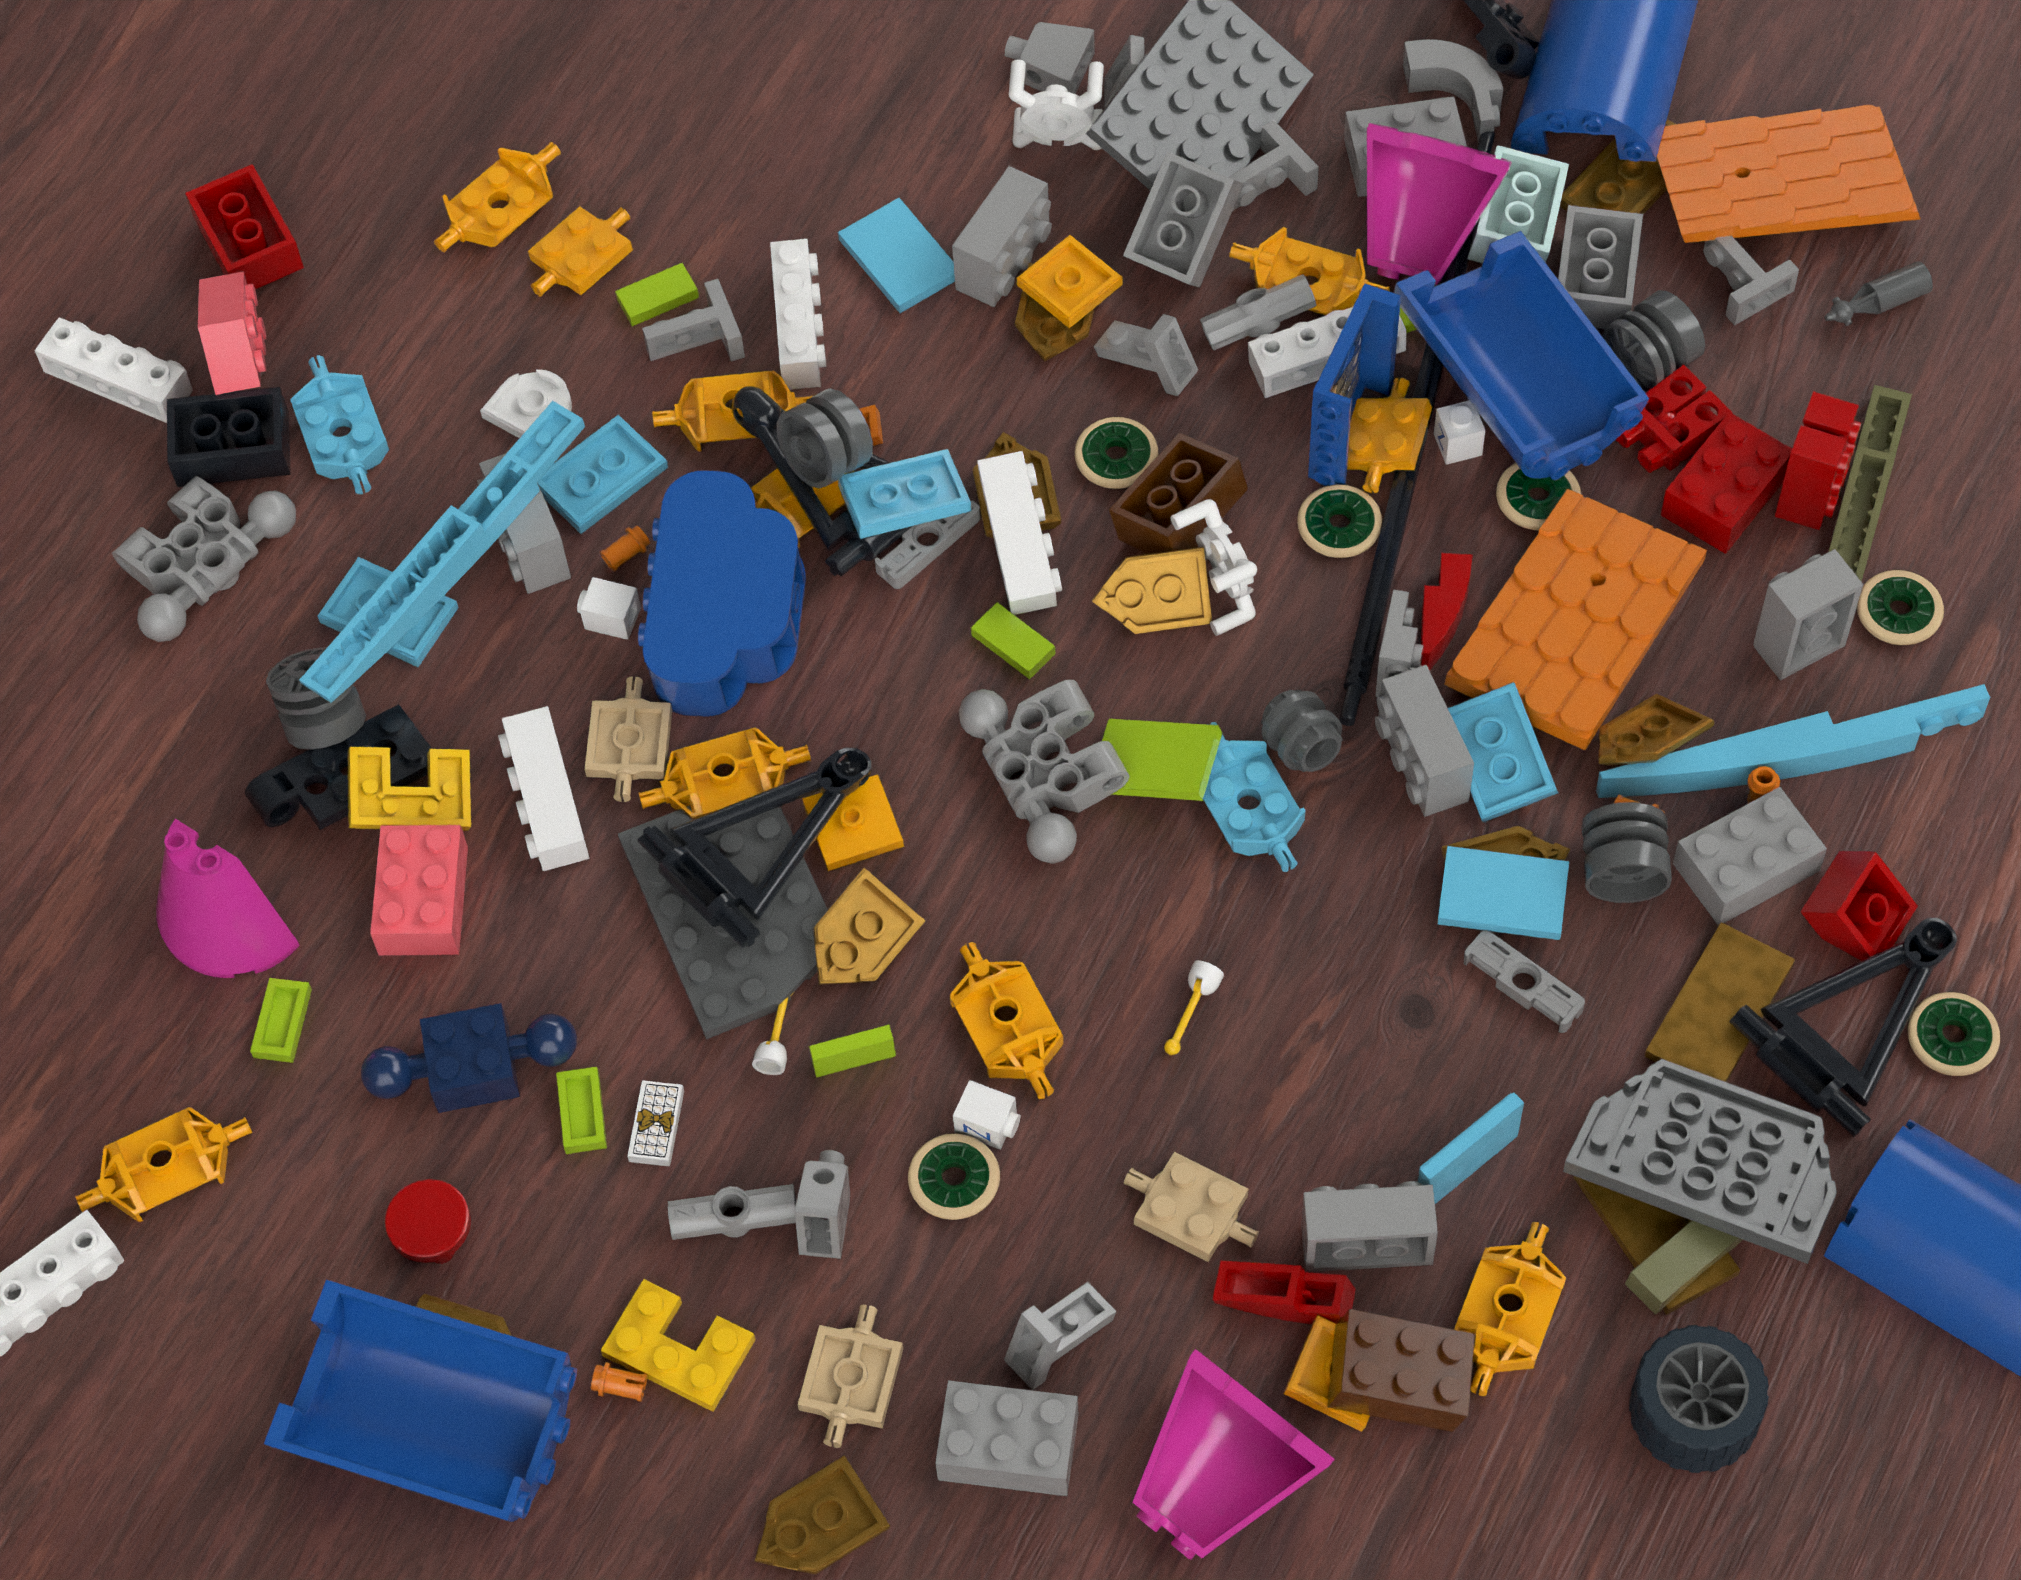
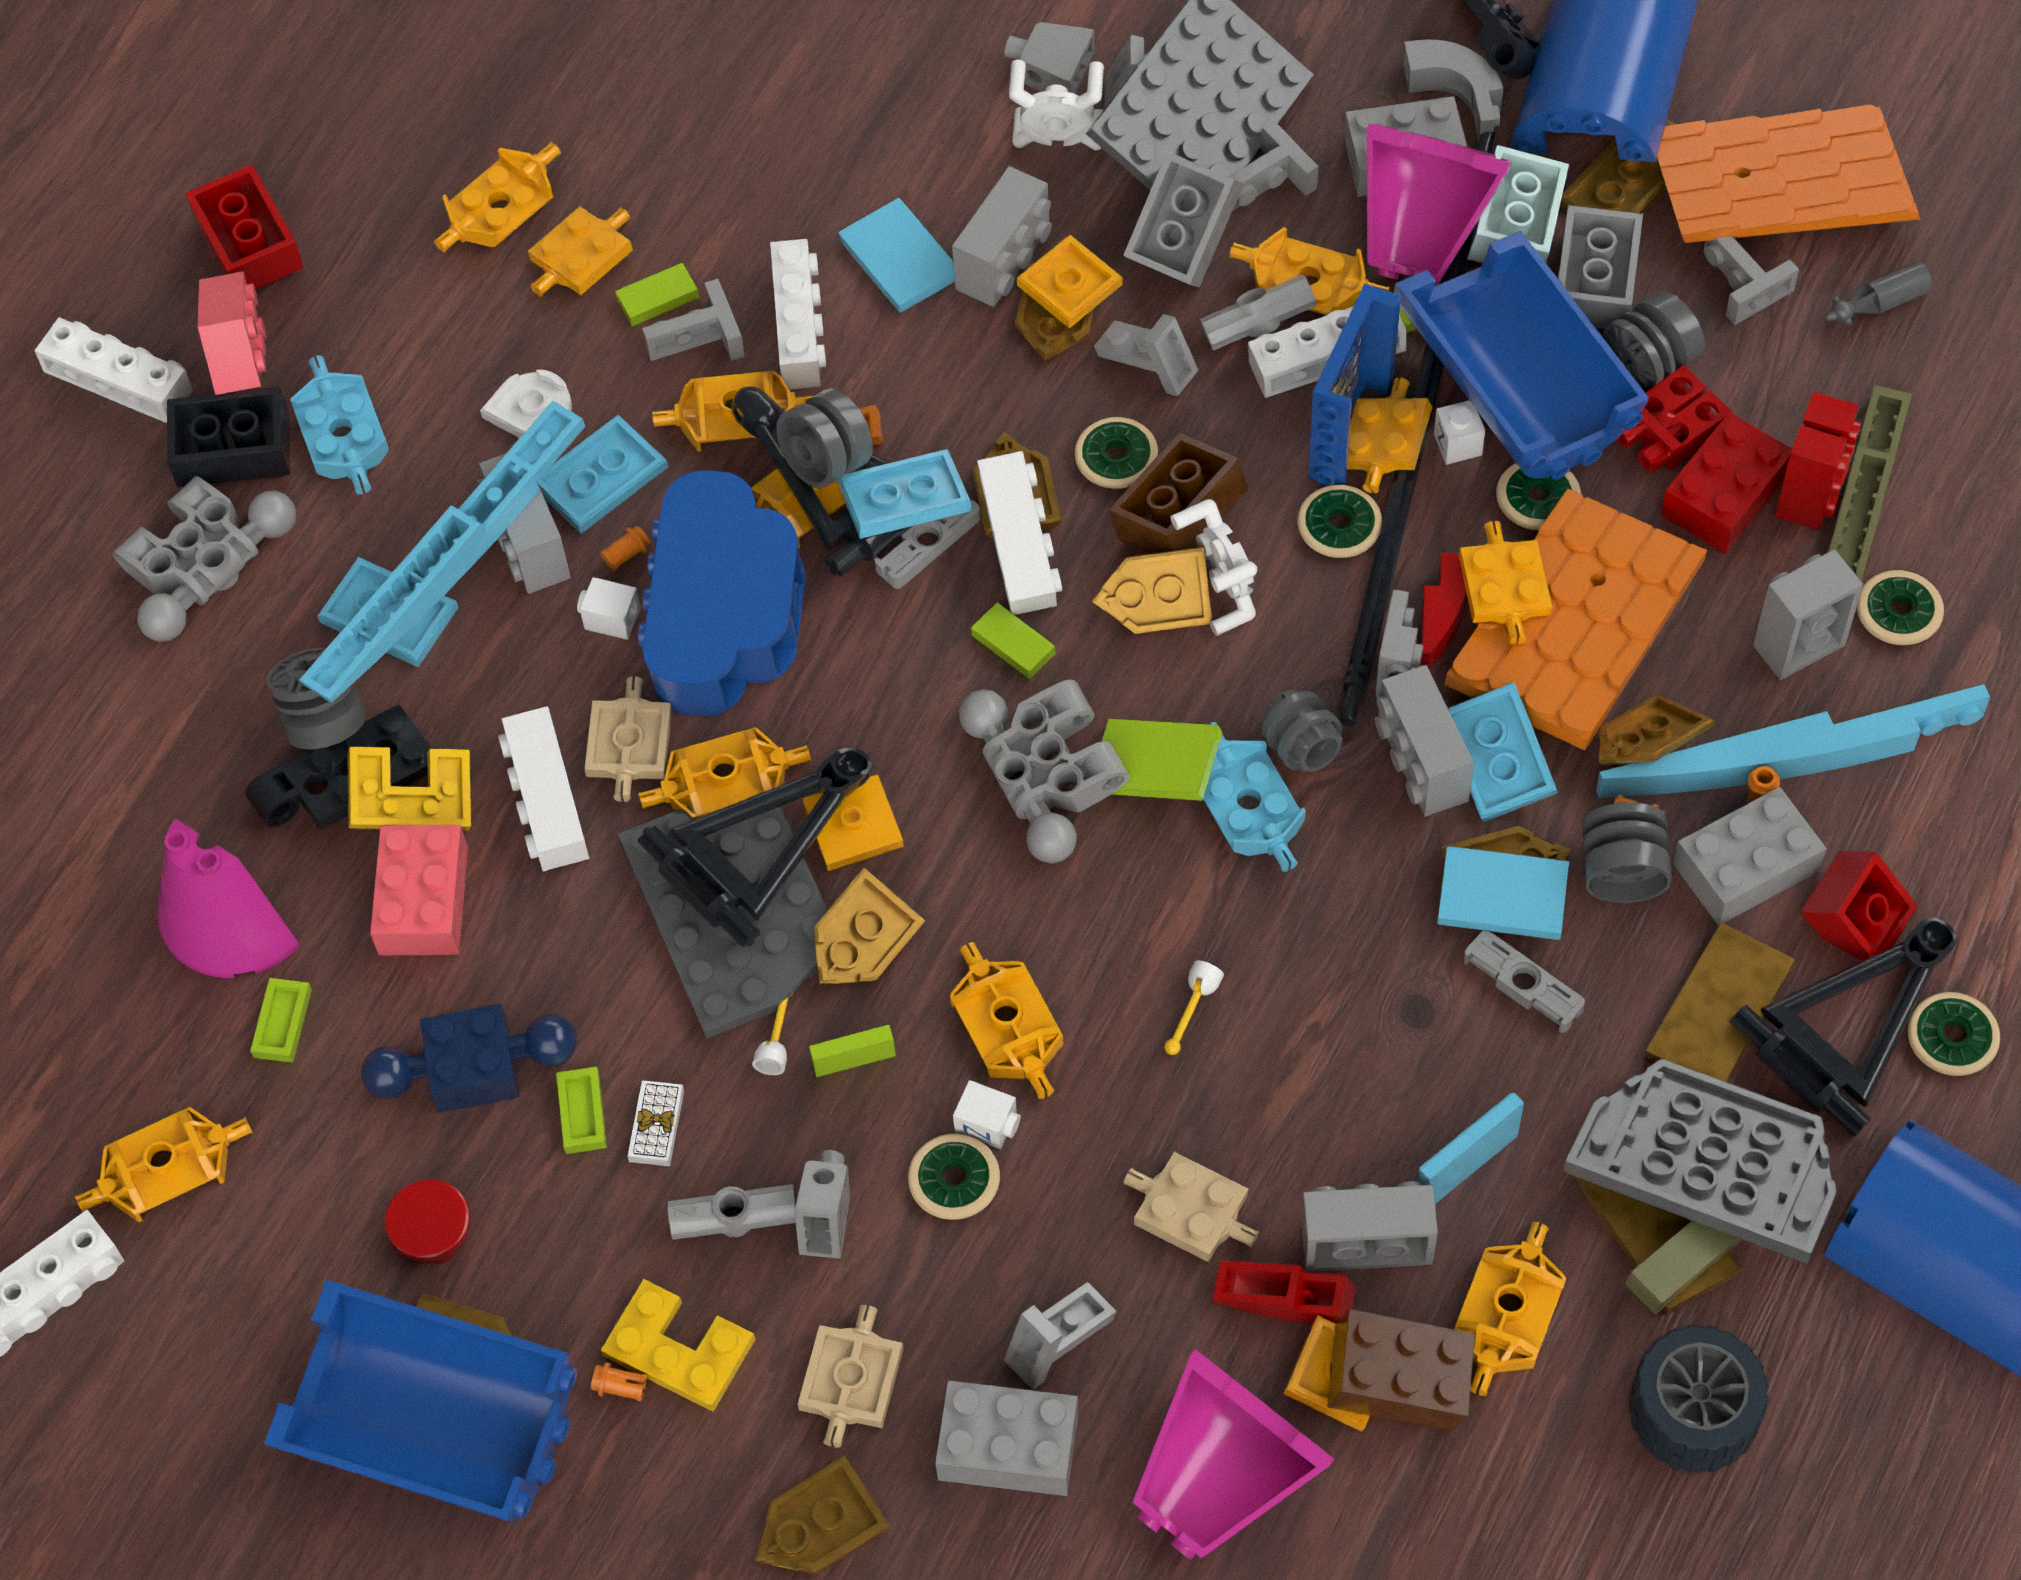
(1505, 582): none -> light orange plate

